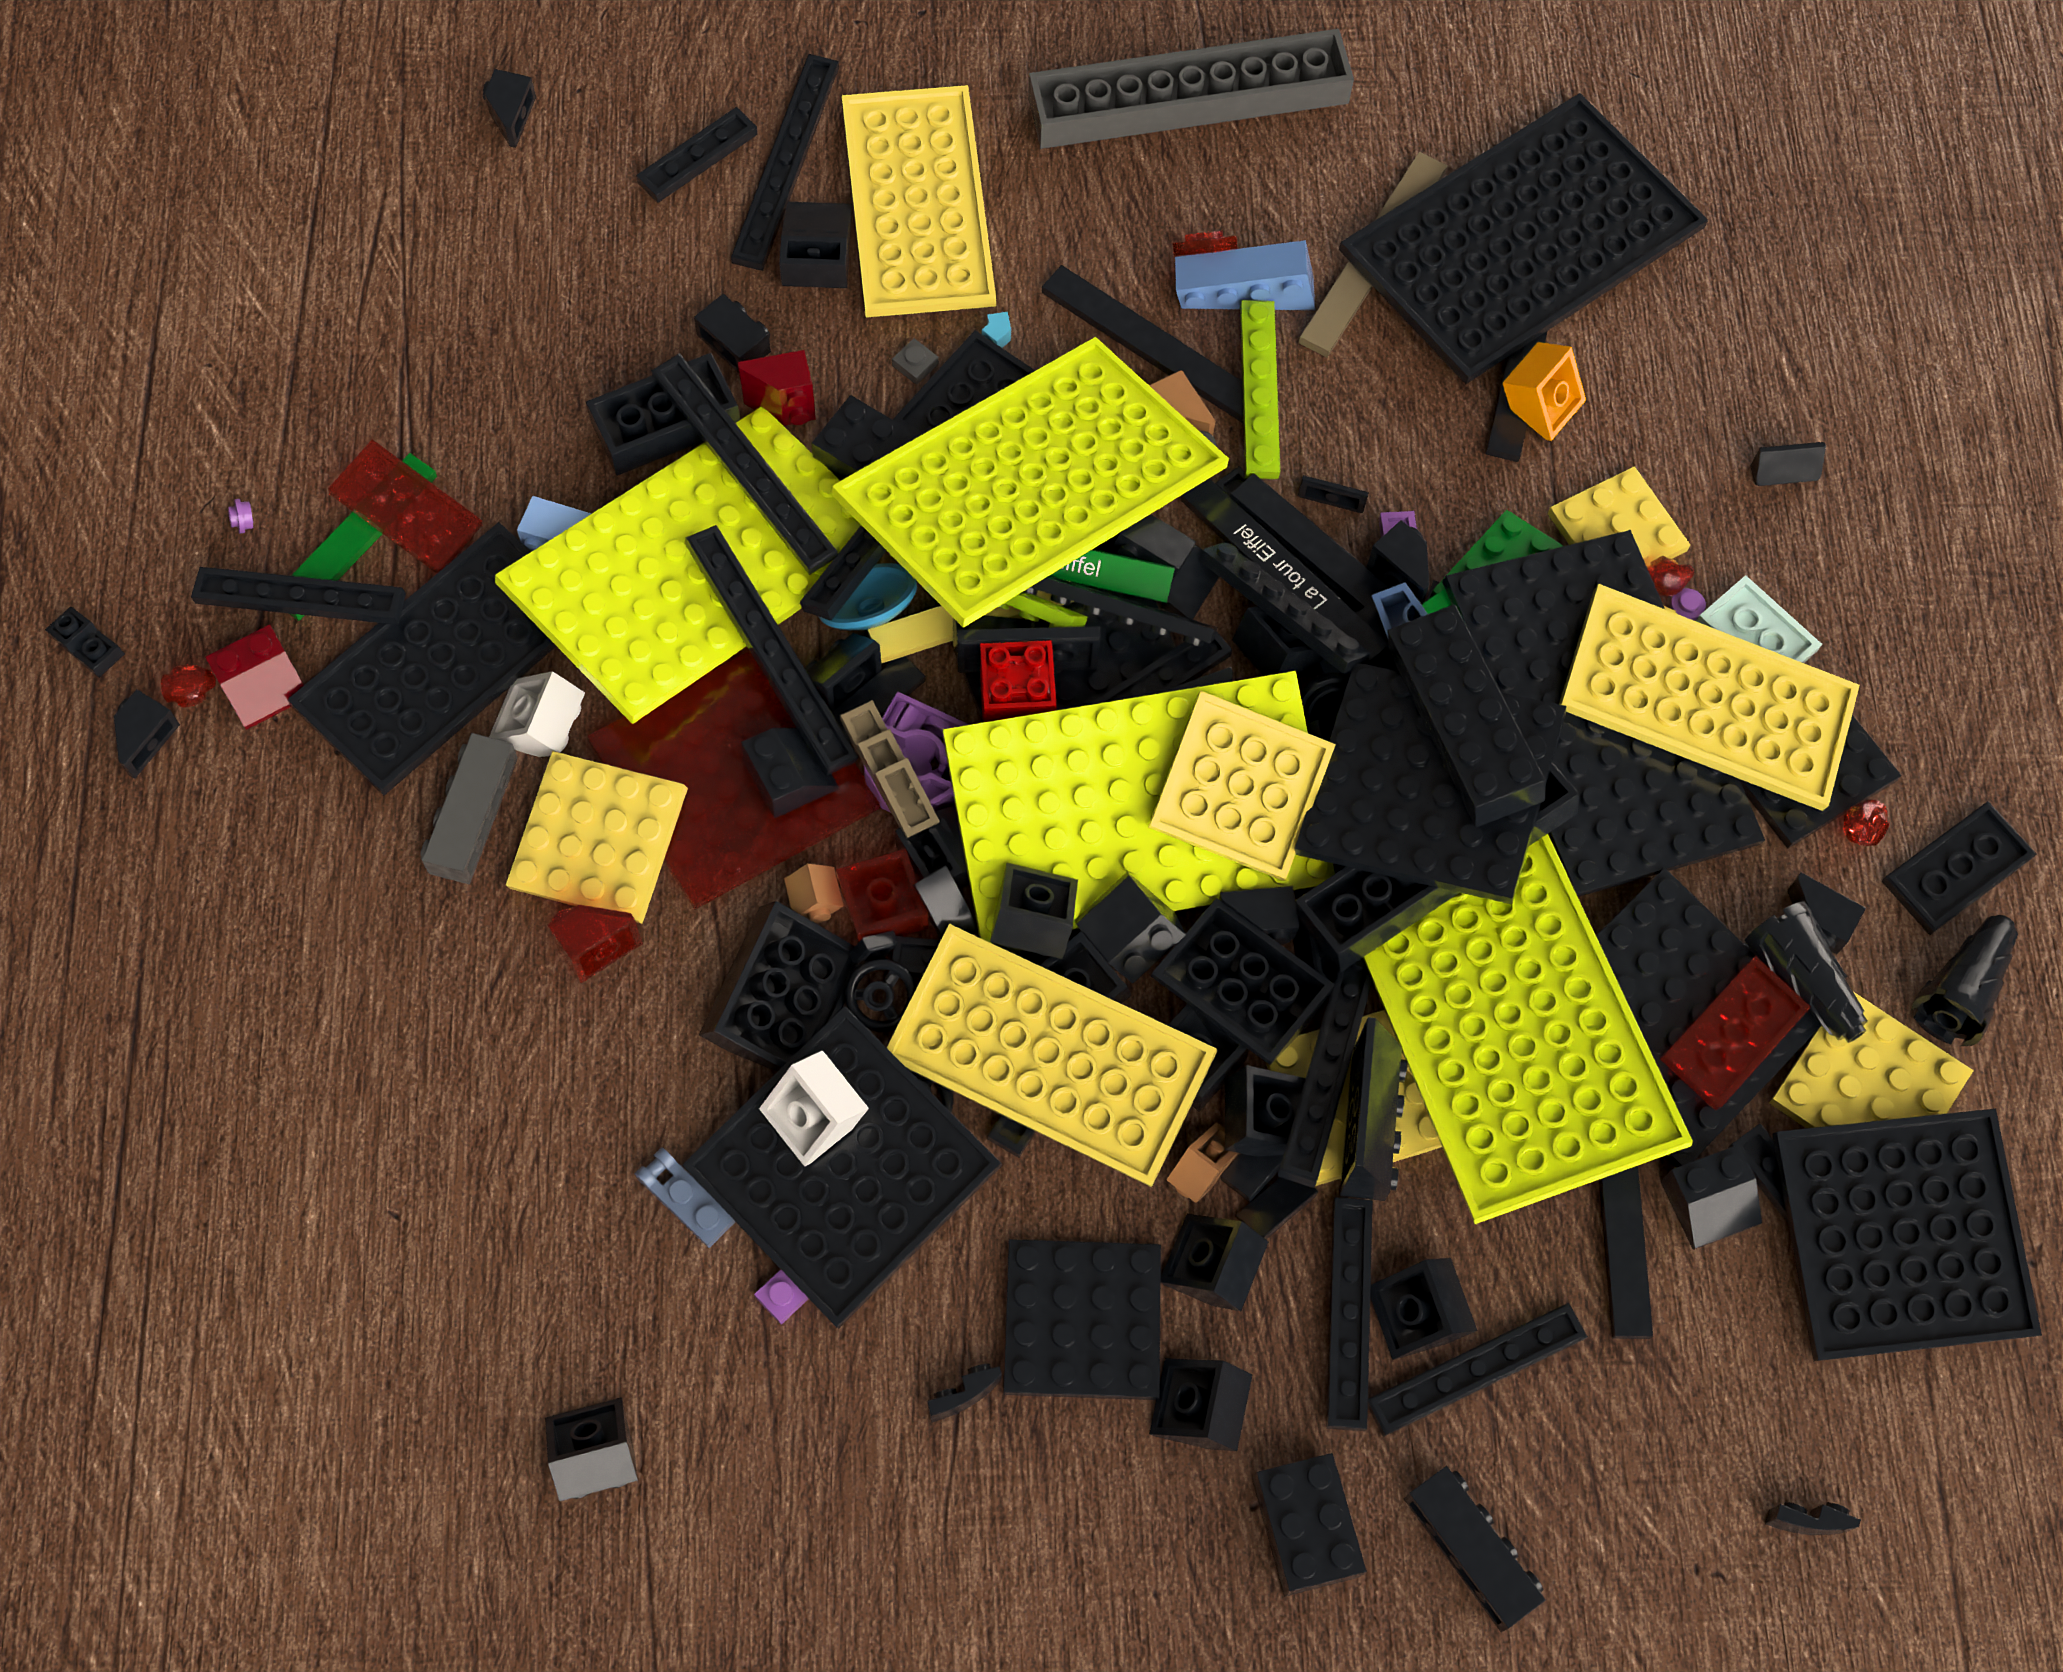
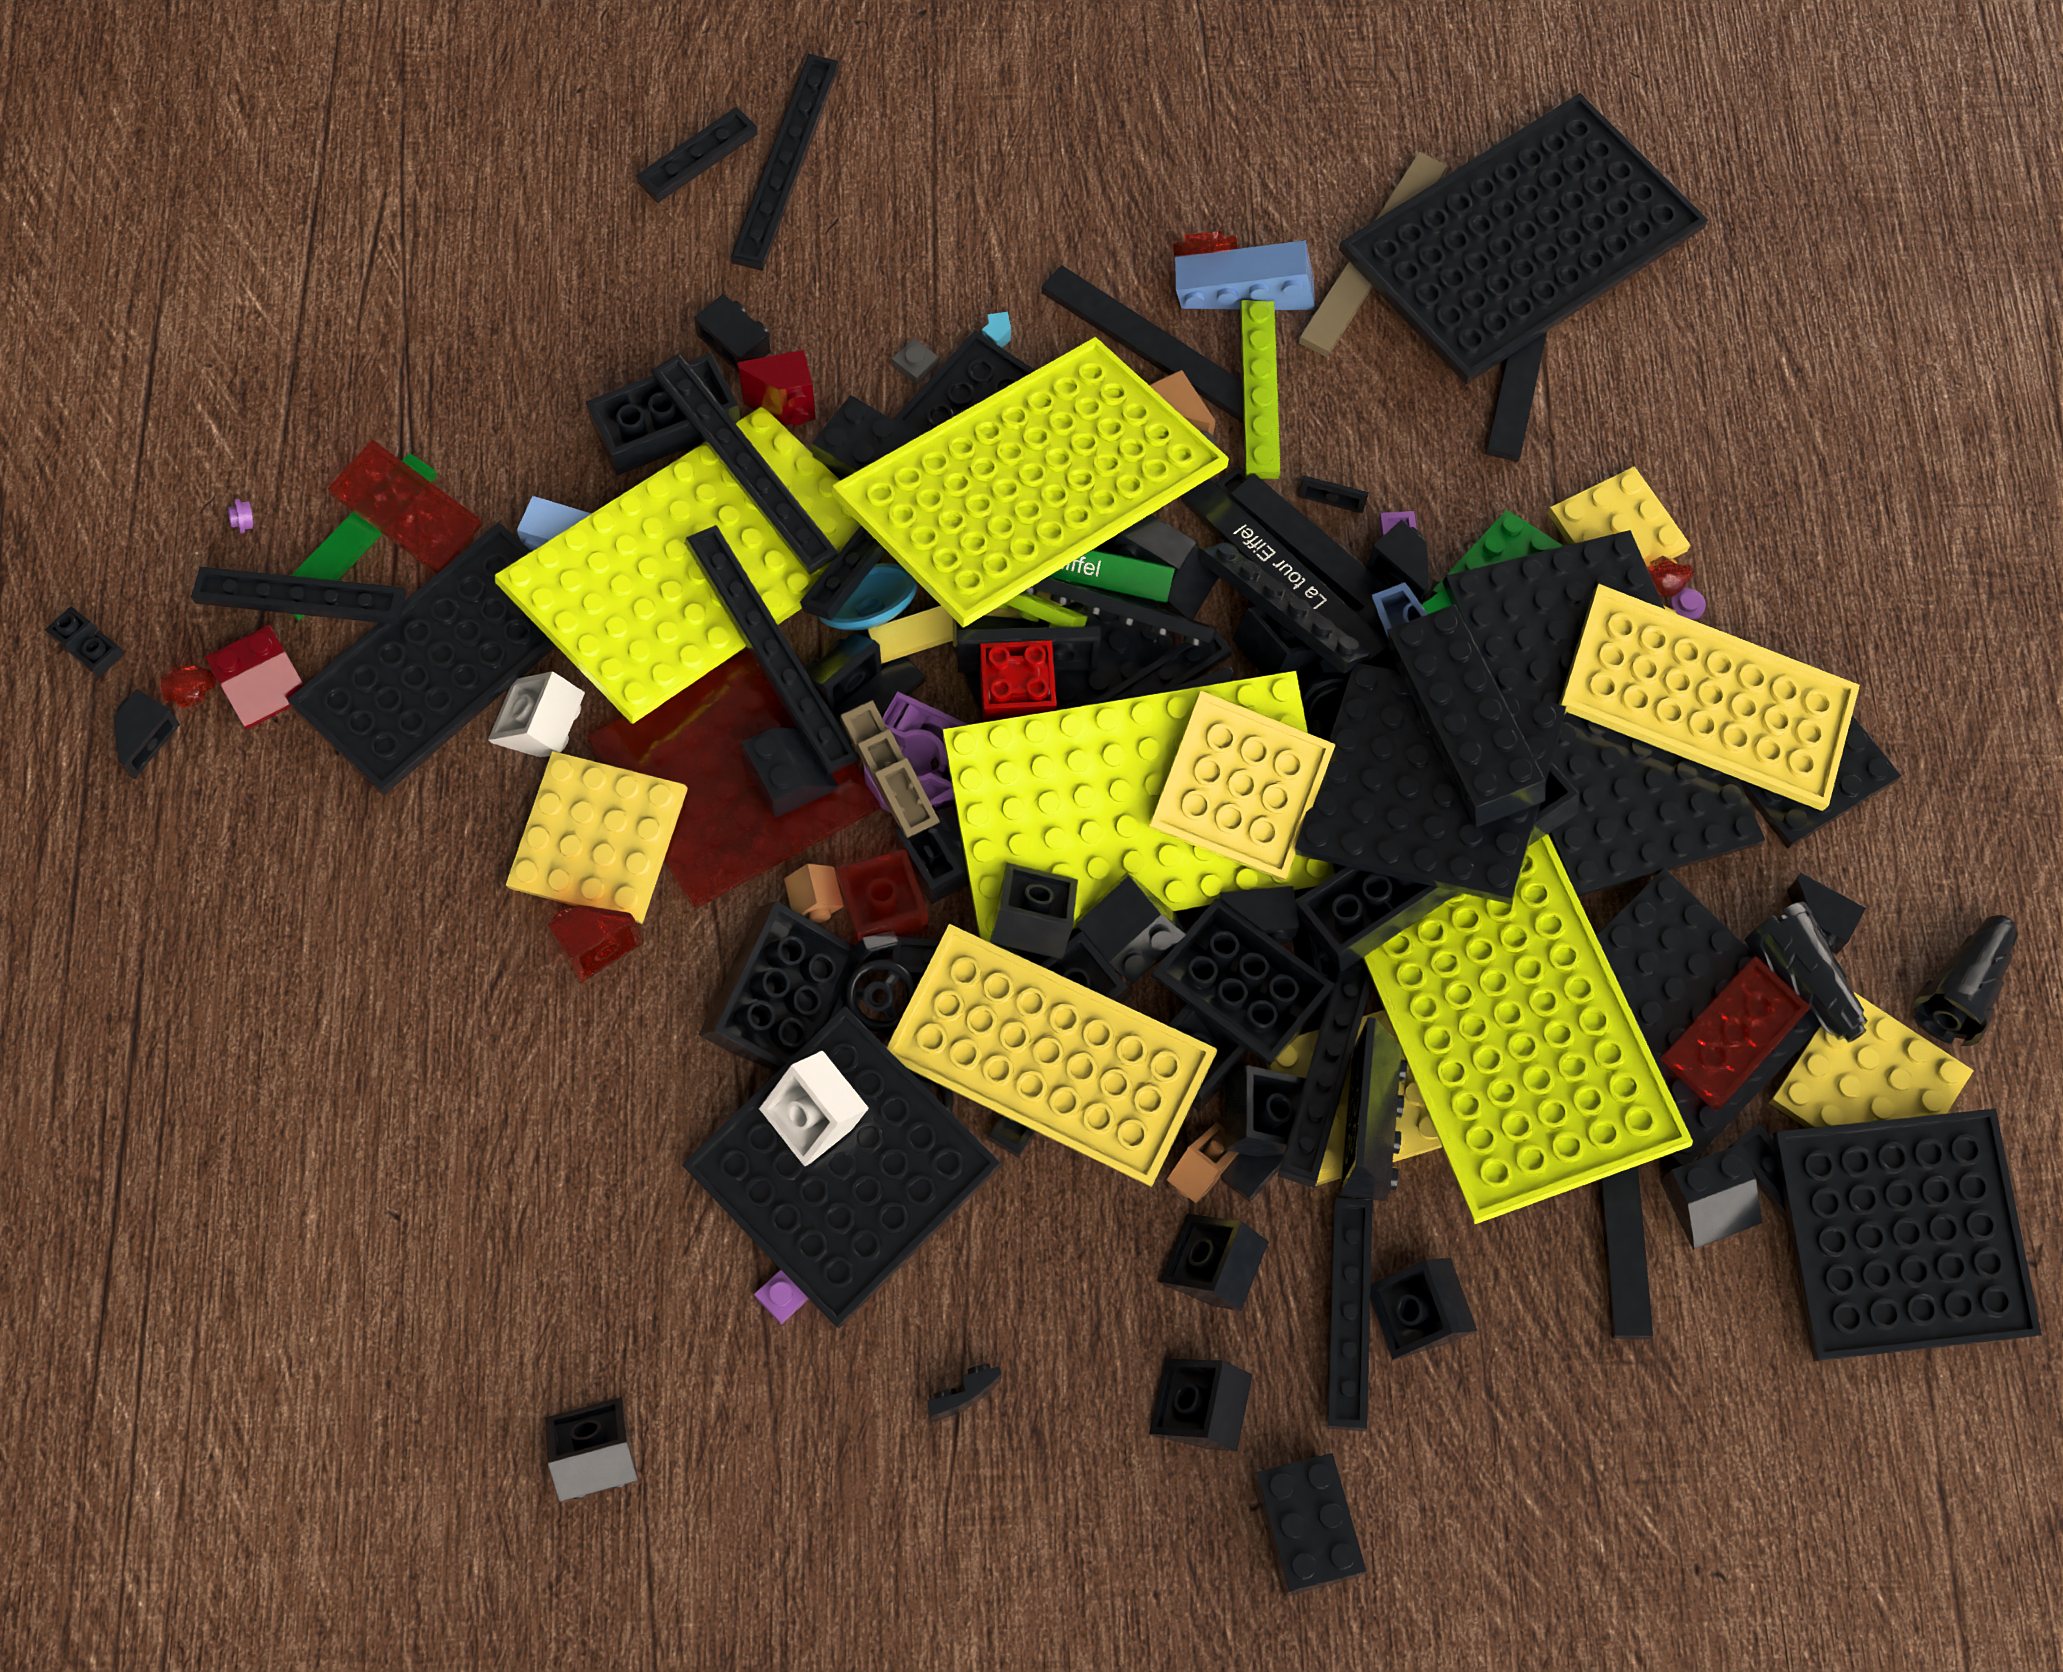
(469, 808): dark grey brick -> none
(509, 102): black slope -> none
(685, 1198): sand blue plate -> none
(816, 245): black slope -> none
(918, 201): light yellow plate -> none
(944, 902): slope -> none
(1083, 1320): black plate -> none
(1190, 88): dark grey brick -> none
(1276, 1206): black slope -> none
(1475, 1549): black brick -> none
(1476, 1369): black tile -> none
(1545, 388): light orange slope -> none
(1757, 618): light aqua plate -> none
(1788, 464): black slope -> none
(1823, 1520): black slope -> none
(1866, 823): clear red rock -> none
(1958, 868): black tile -> none

